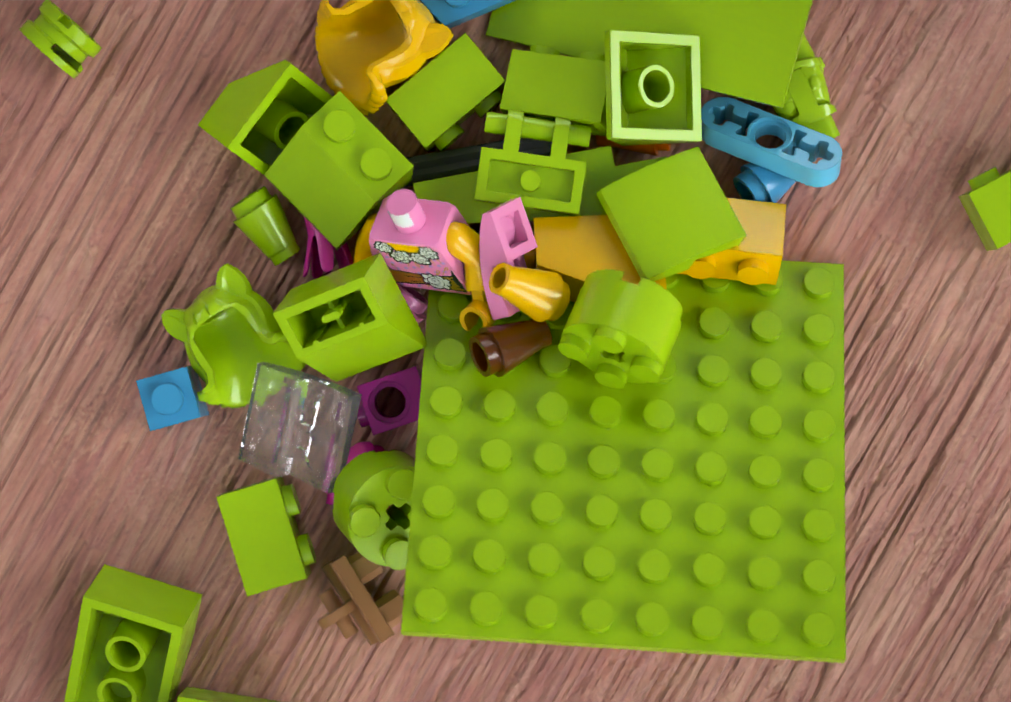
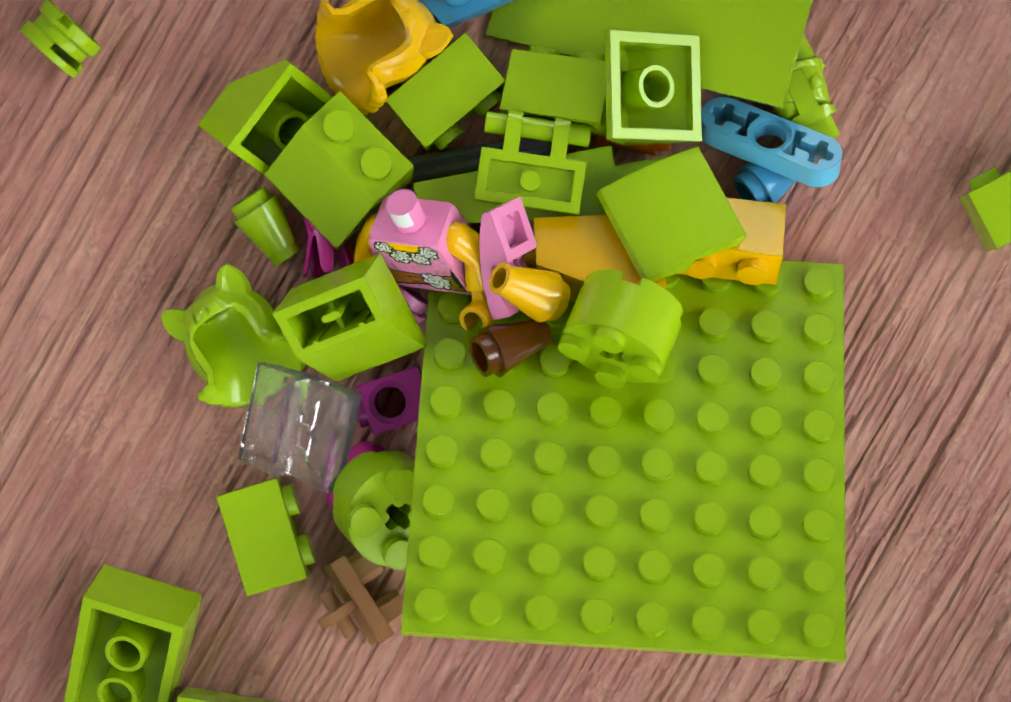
(171, 398): dark azure brick -> none

